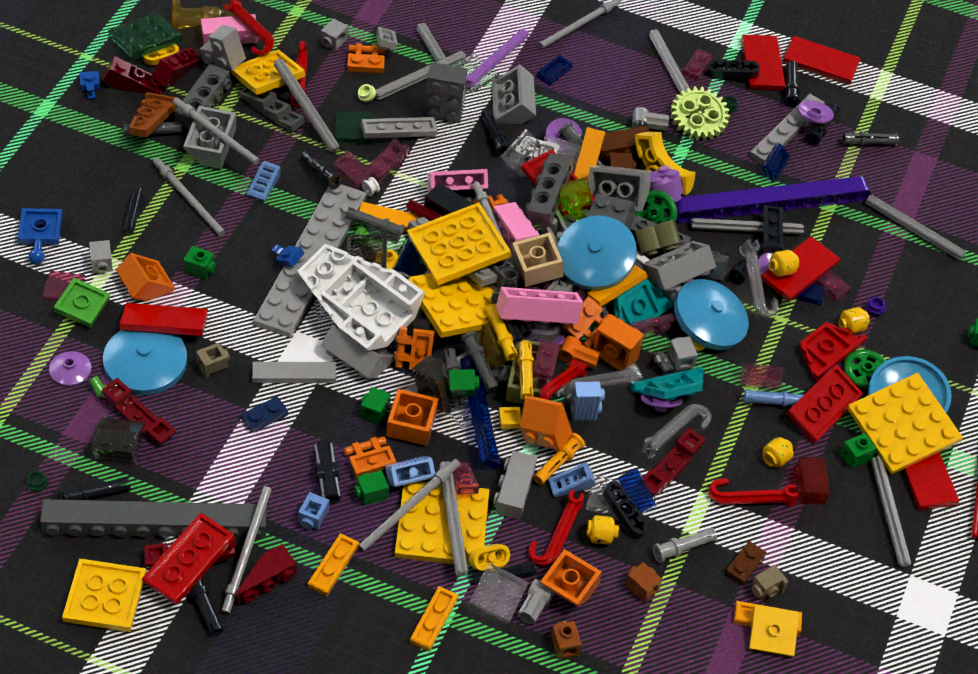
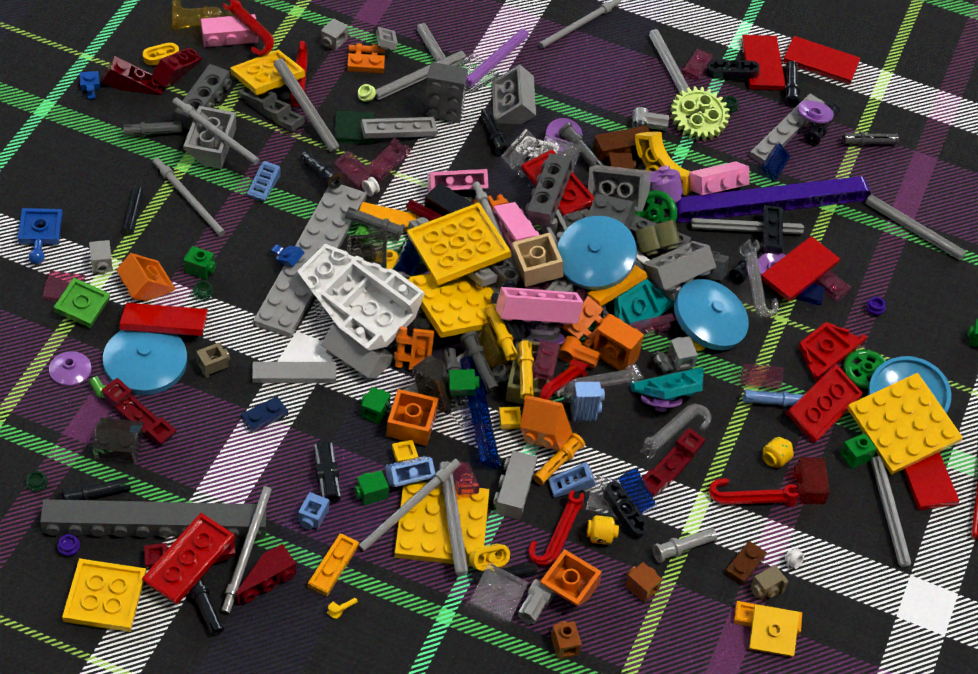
(68, 545): none -> dark purple plate
(145, 35): clear green plate -> none
(153, 112): dark orange wing -> none
(203, 290): none -> clear green plate
(223, 48): light grey brick -> none
(336, 611): none -> yellow hand
(371, 460): orange plate -> none
(404, 451): none -> yellow plate
(434, 619): light orange tile -> none
(554, 70): clear blue tile -> none
(574, 196): clear neon green brick -> none
(589, 152): light orange tile -> none
(719, 178): none -> bright pink brick
(783, 263): yellow head -> none
(794, 558): none -> white plate
(855, 320): yellow head -> none

